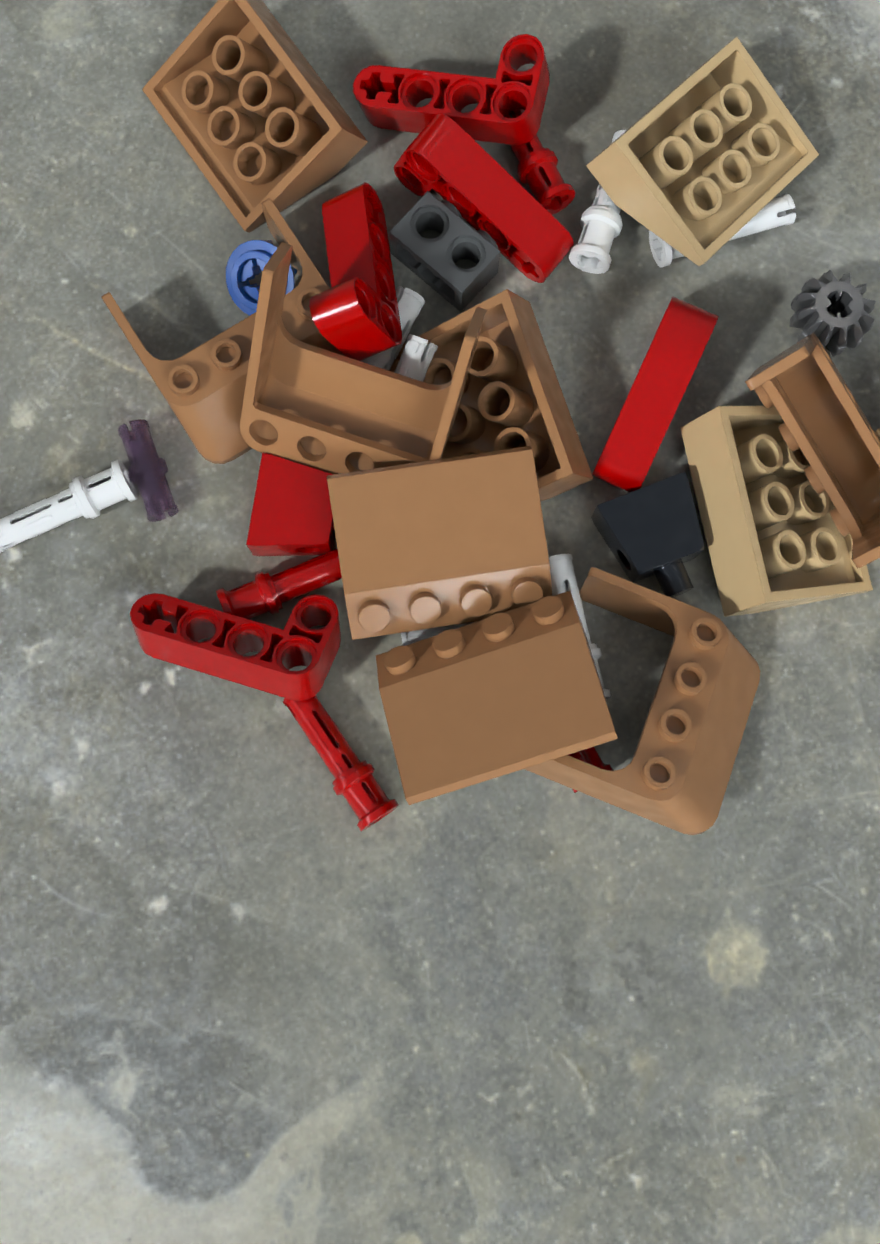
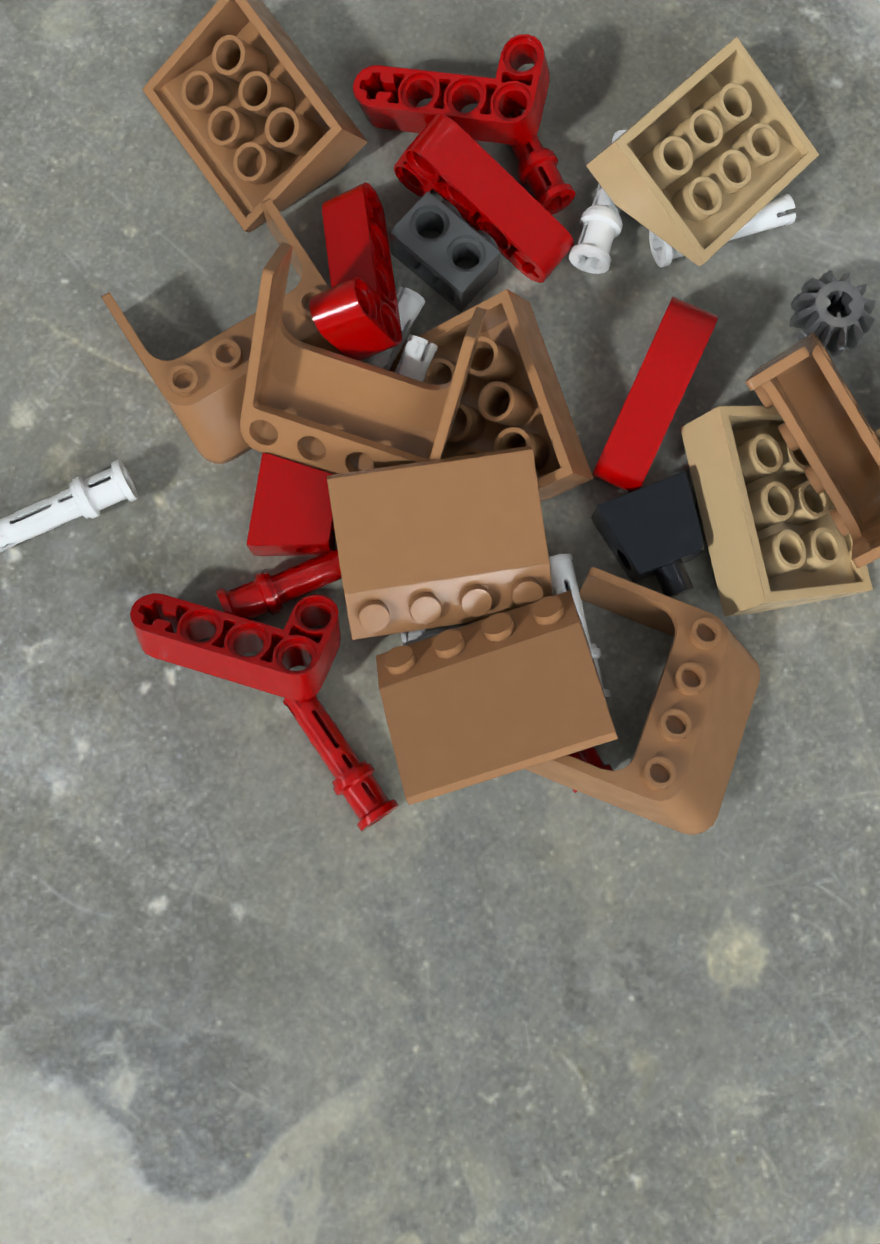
(147, 470): clear purple pin -> none
(243, 266): blue gear -> none

